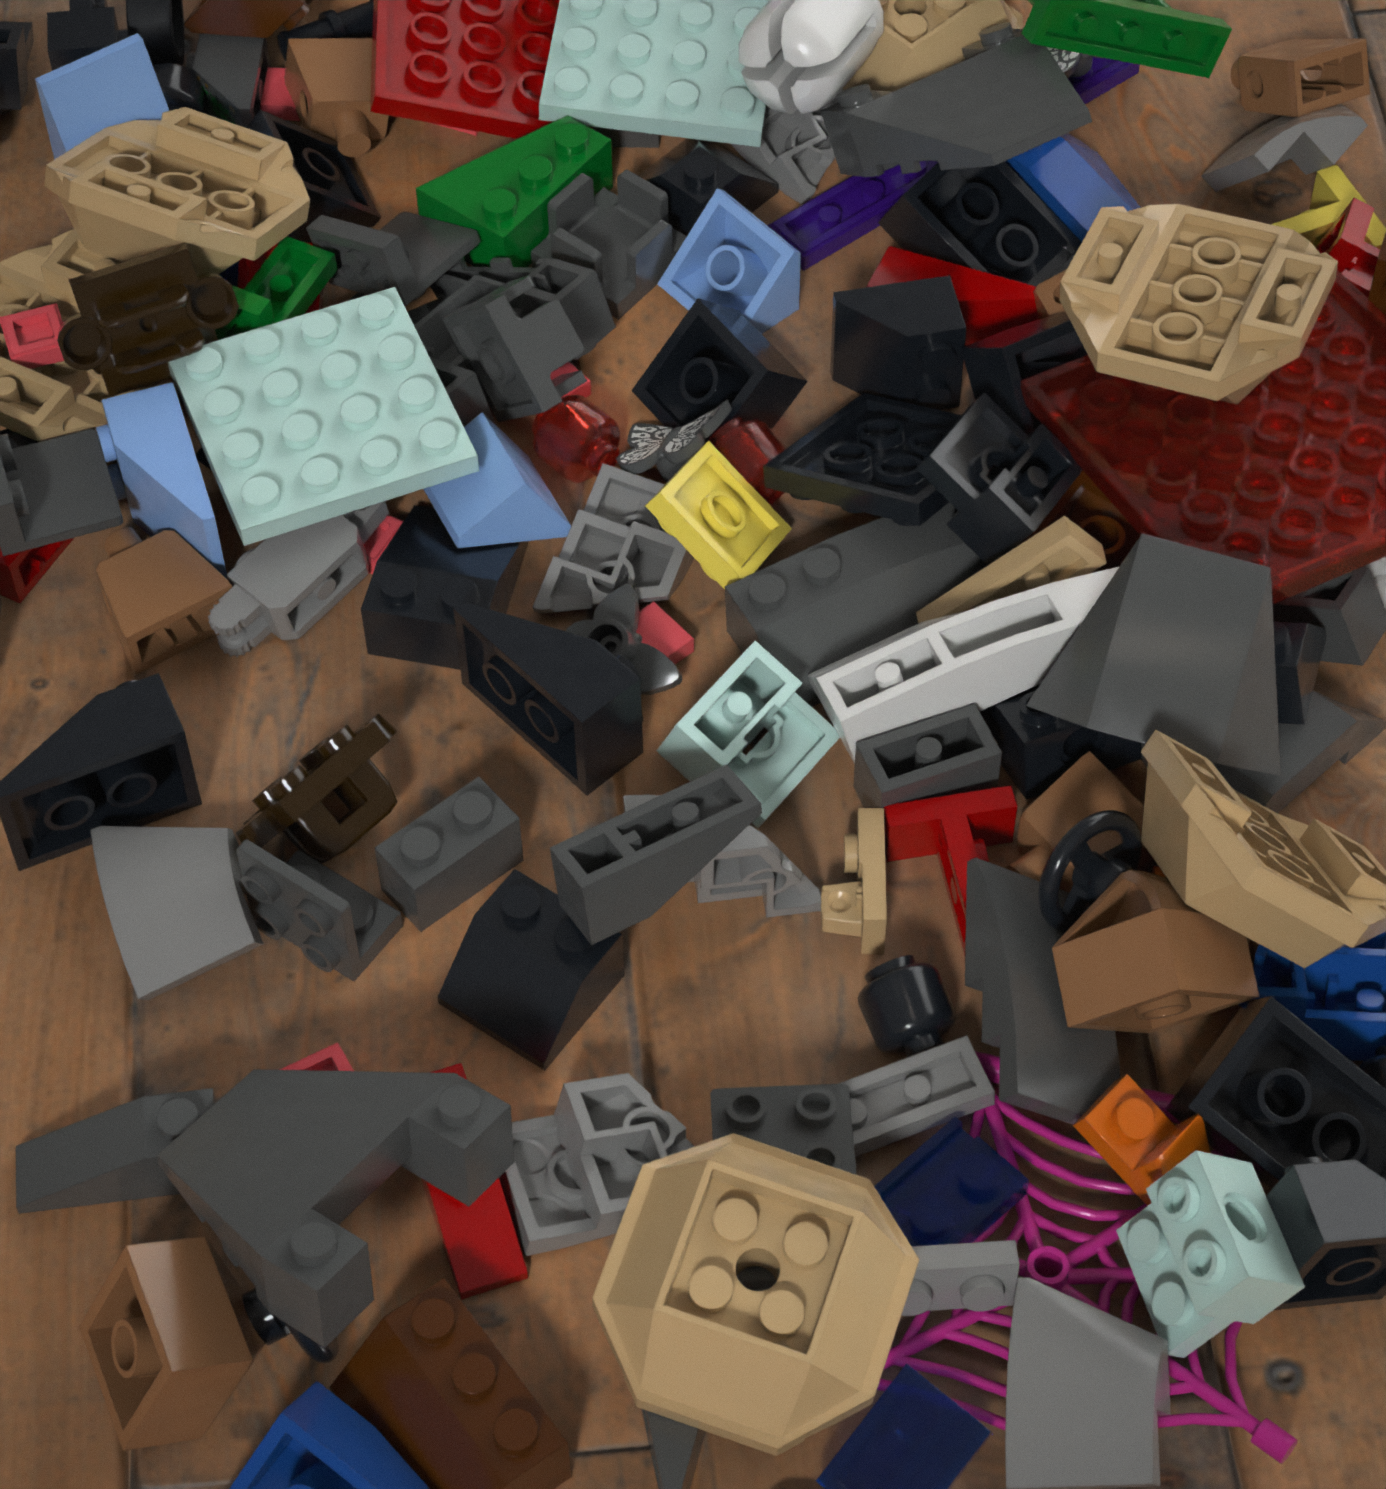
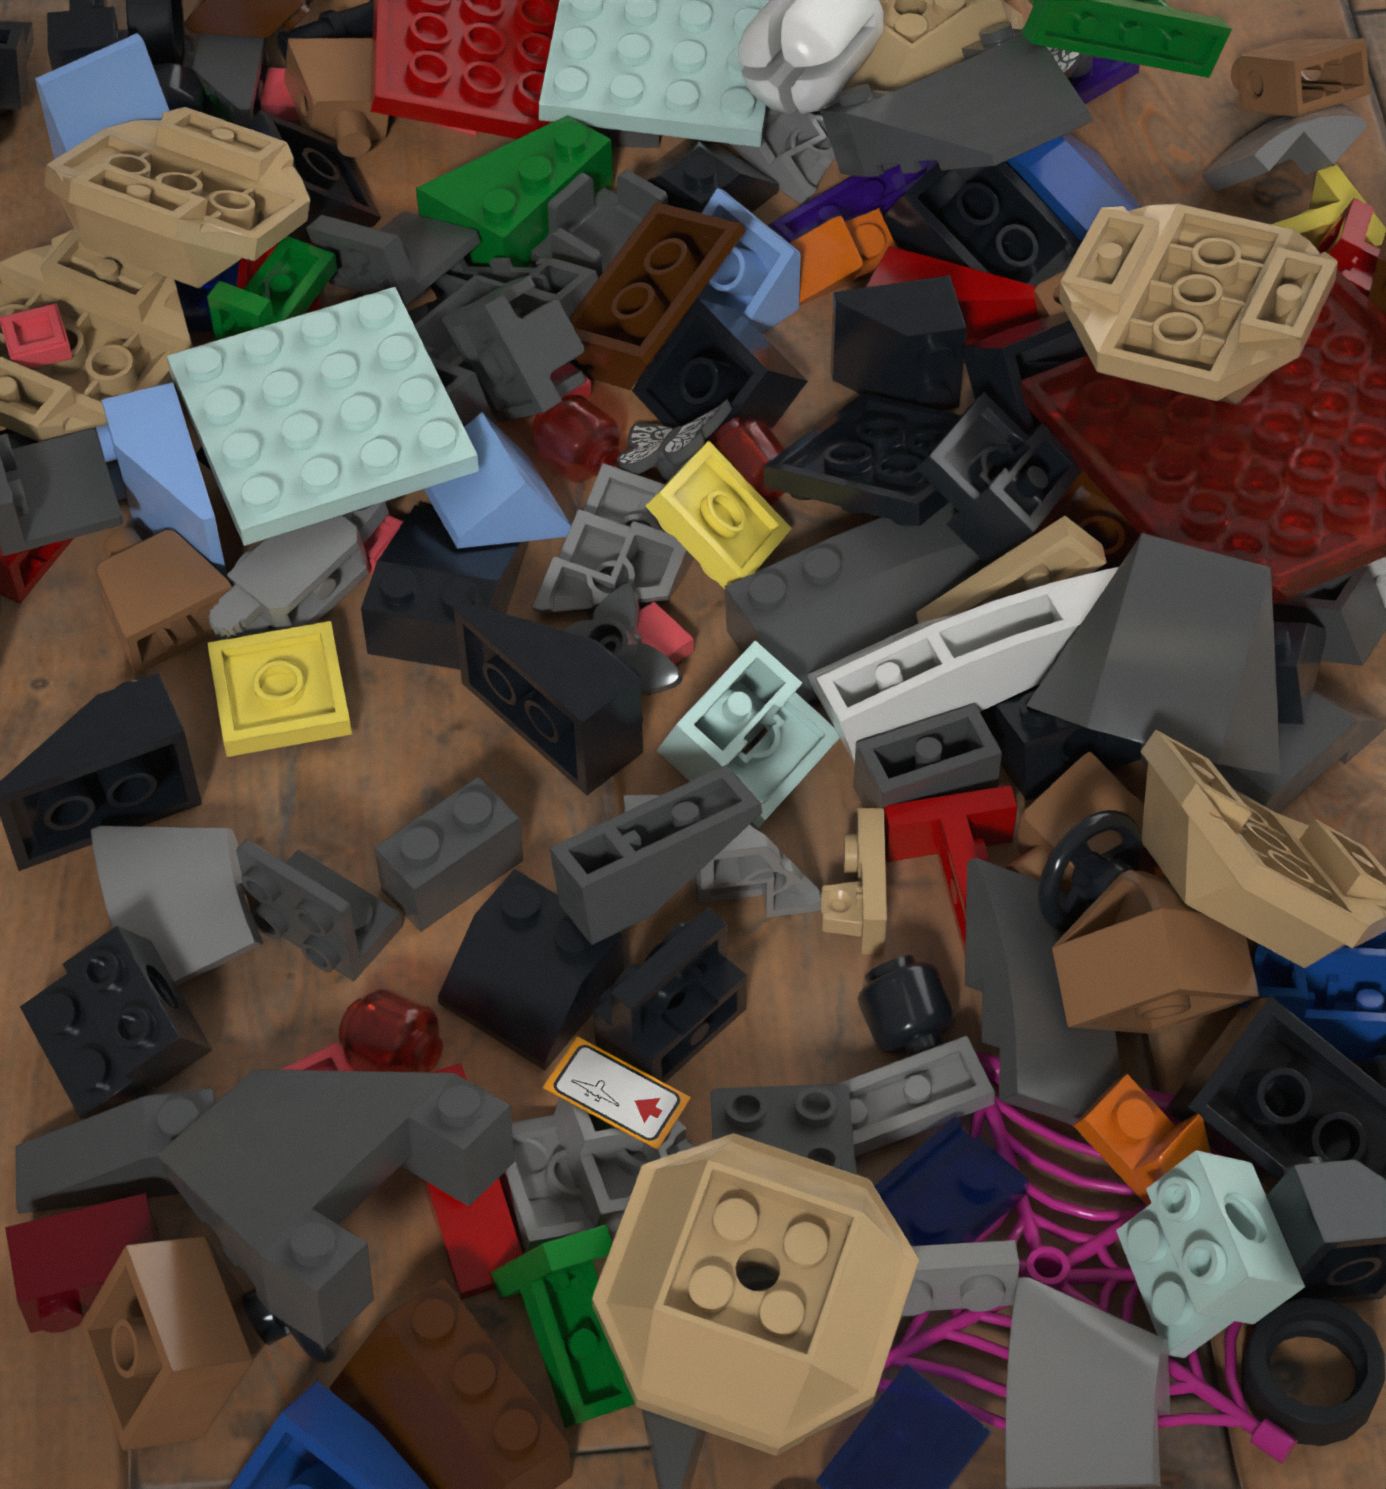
(68, 1256): none -> dark red brick
(114, 1023): none -> black brick
(143, 317): dark brown piece -> none
(279, 689): none -> light yellow plate
(334, 764): dark brown piece -> none
(390, 1034): none -> clear red head
(558, 1294): none -> green bracket
(617, 1093): none -> white sticker
(649, 290): none -> reddish brown slope
(681, 970): none -> black brick
(841, 253): none -> orange slope
(1336, 1326): none -> black tyre

